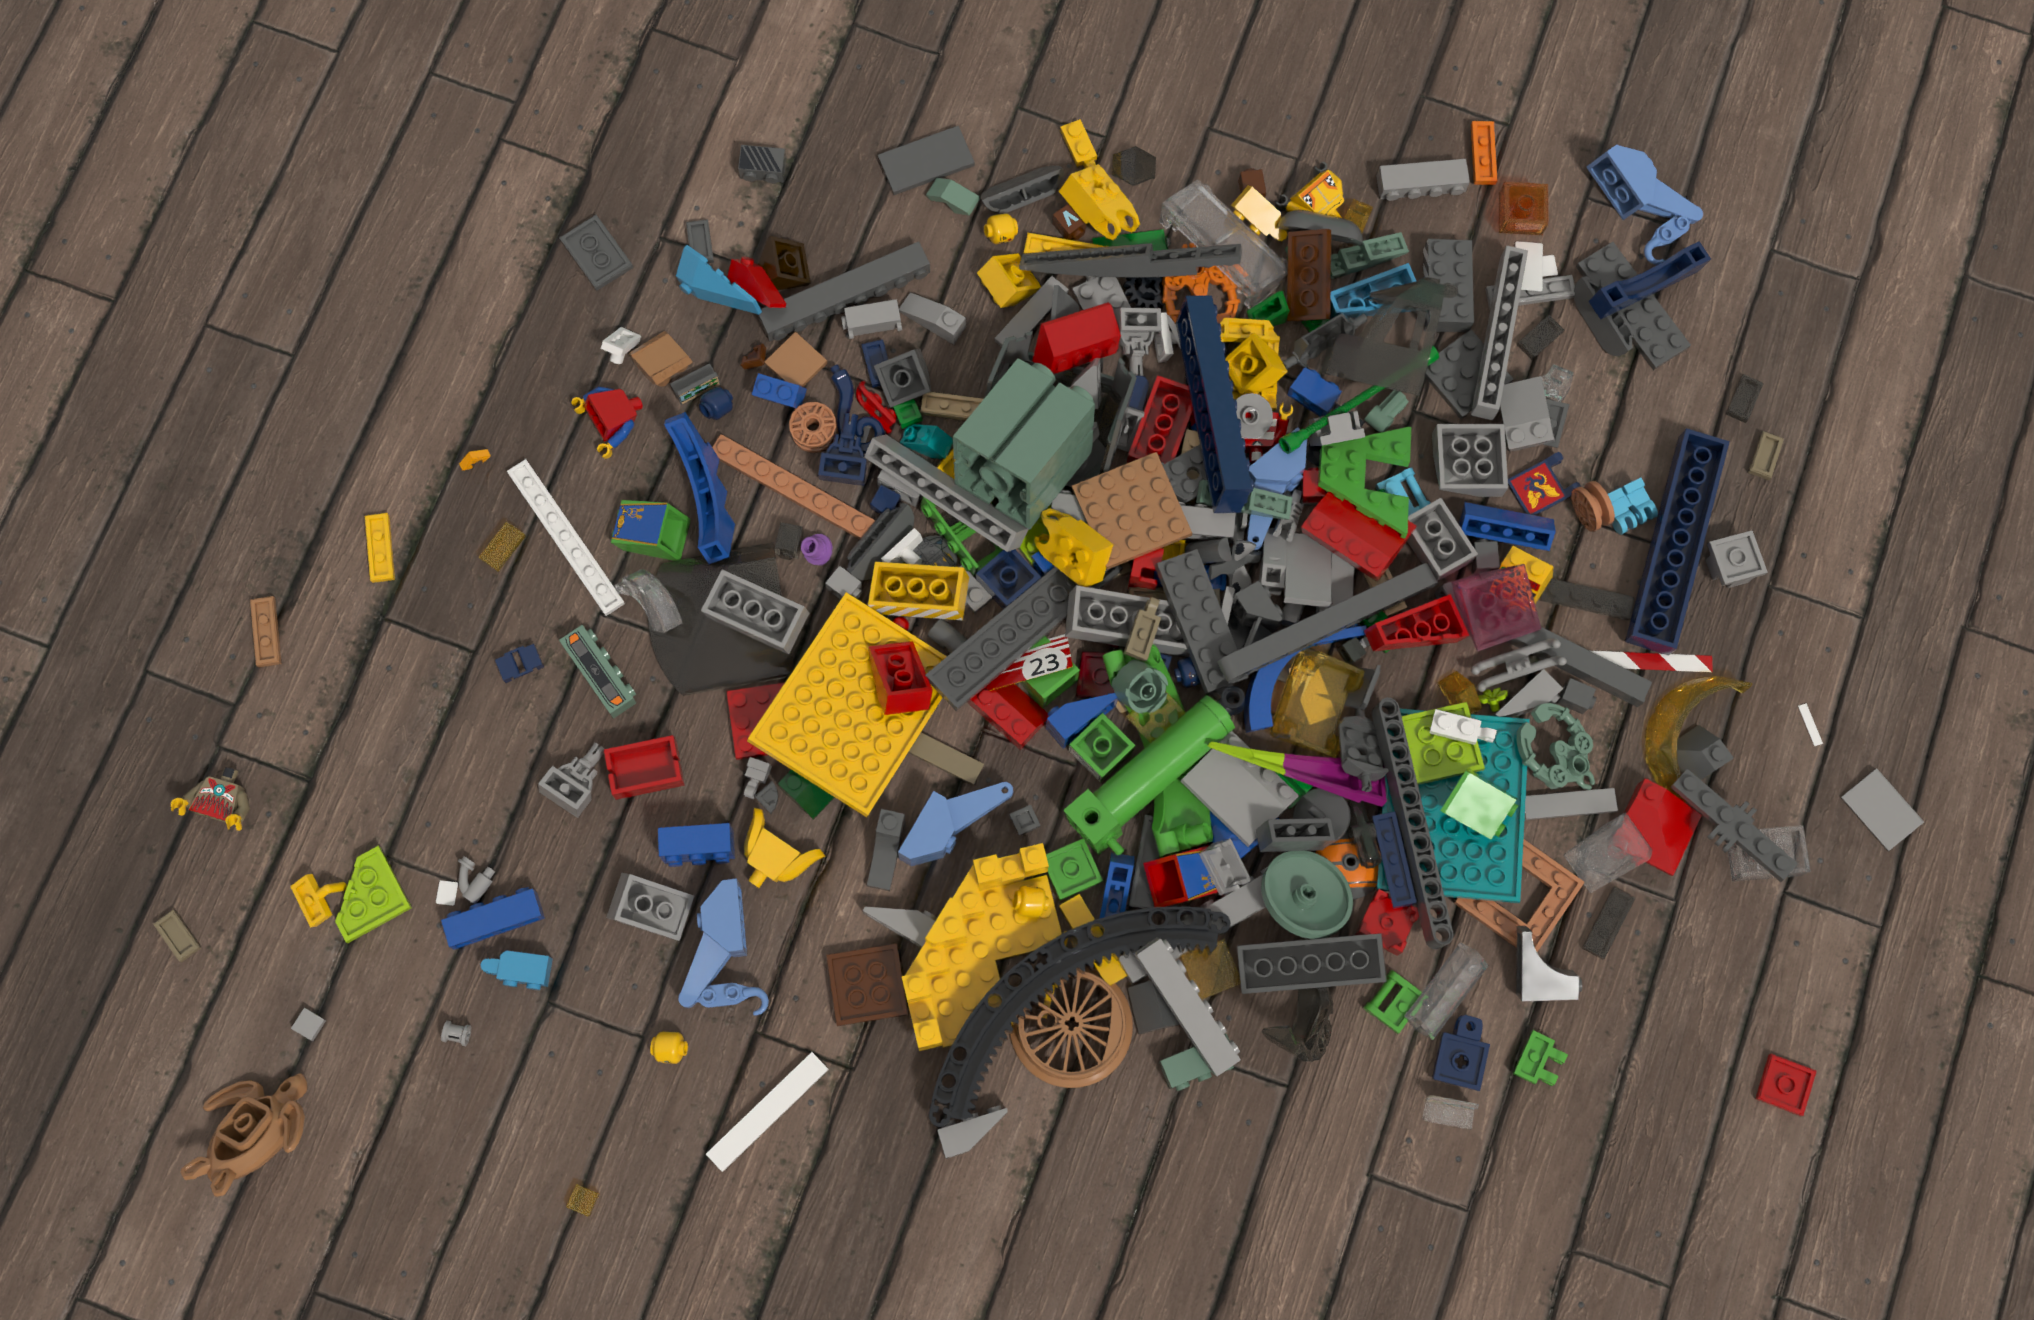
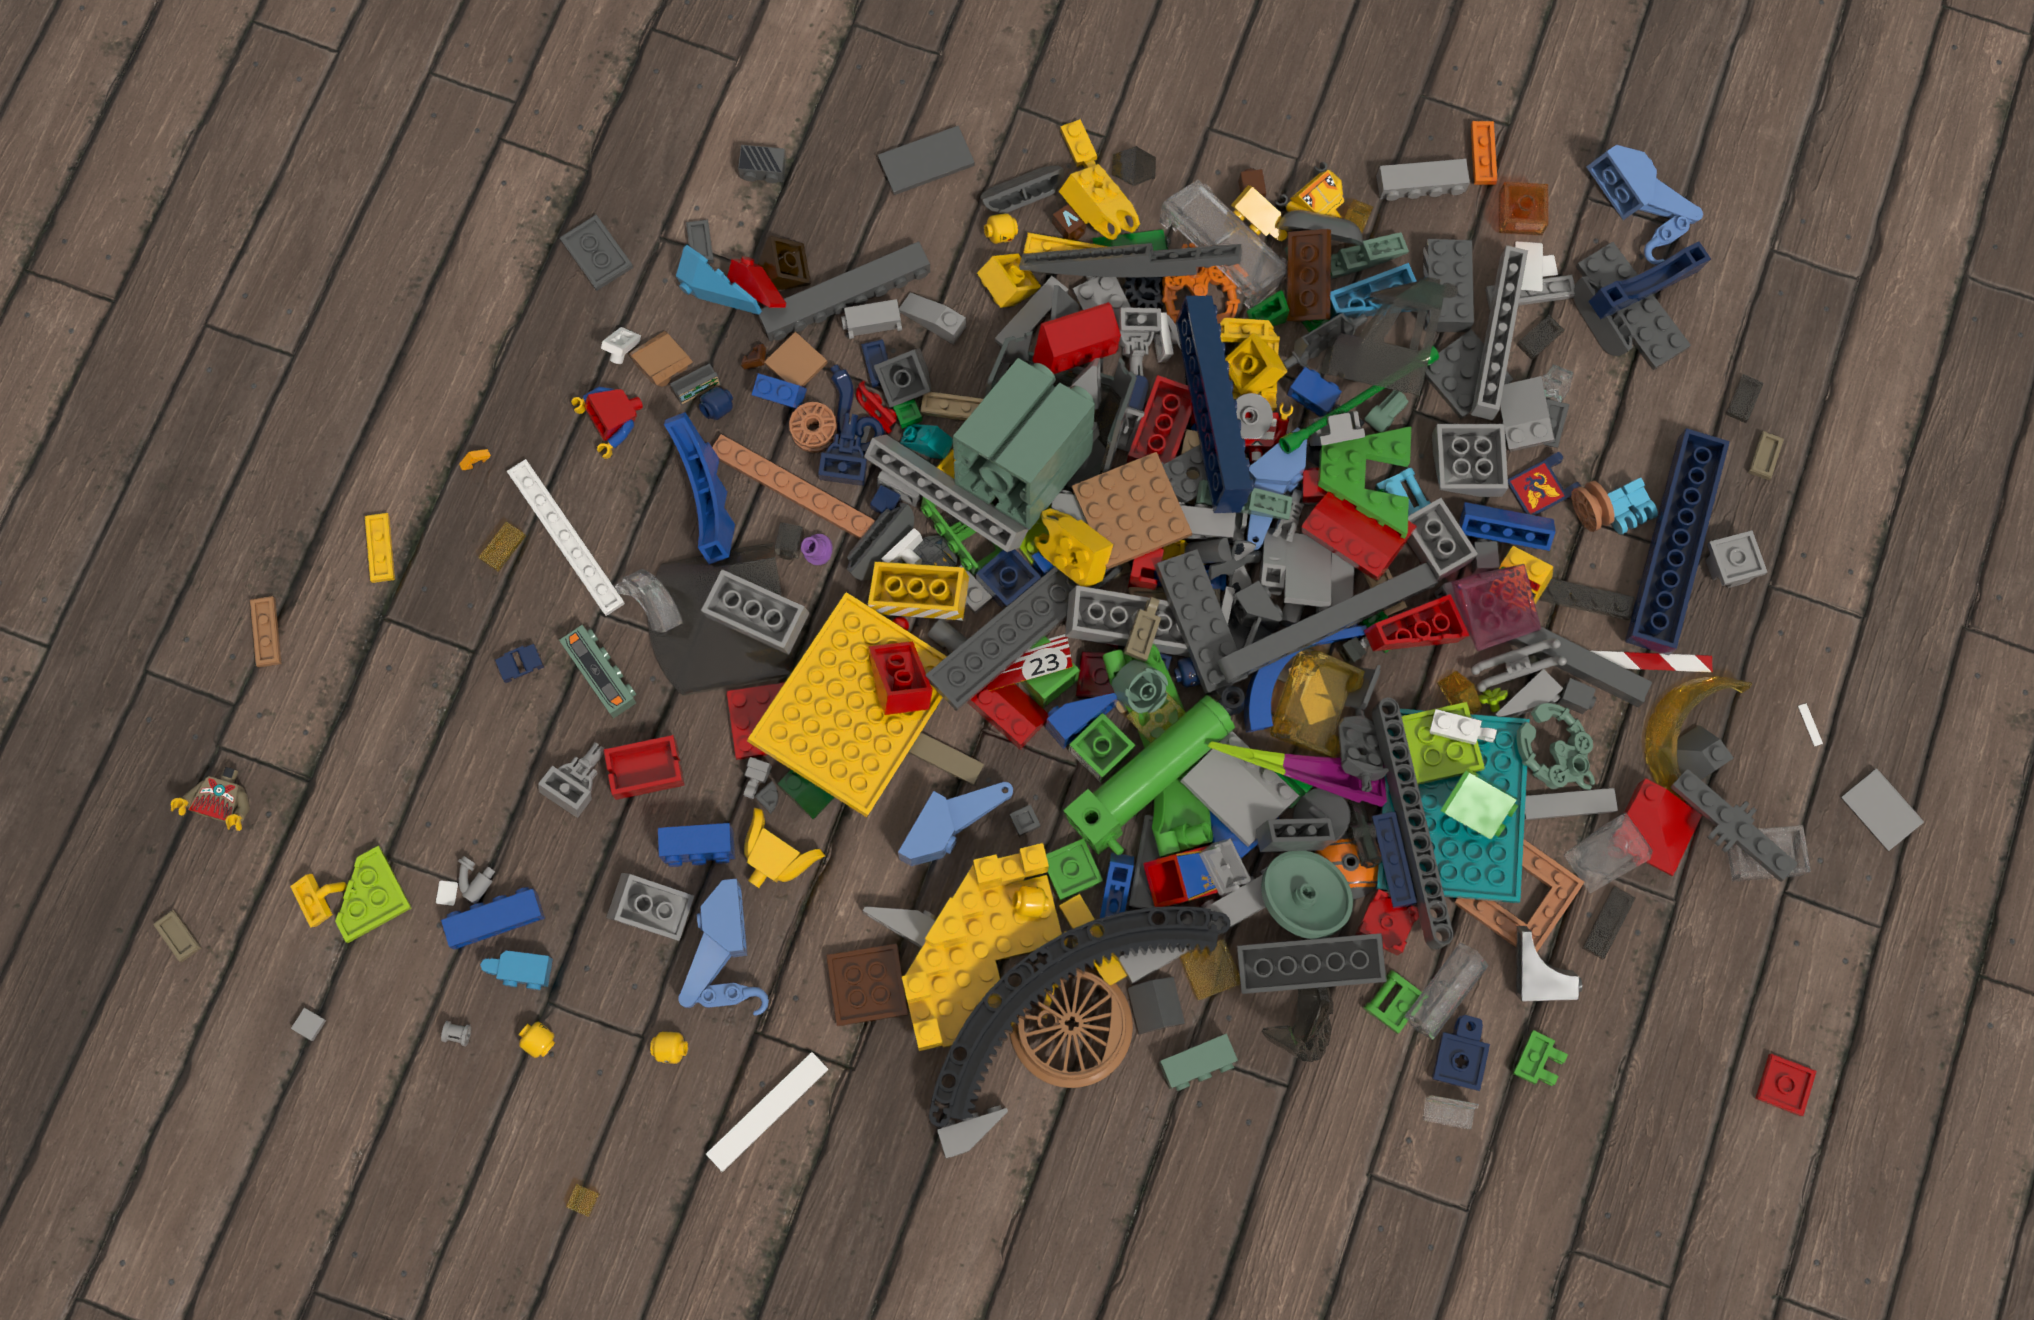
(250, 1131): medium nougat animal -> none
(536, 1039): none -> yellow head
(650, 529): slope -> none
(843, 582): light grey brick -> none
(887, 844): dark grey arch -> none
(954, 195): sand green slope -> none
(1187, 1006): light grey brick -> none

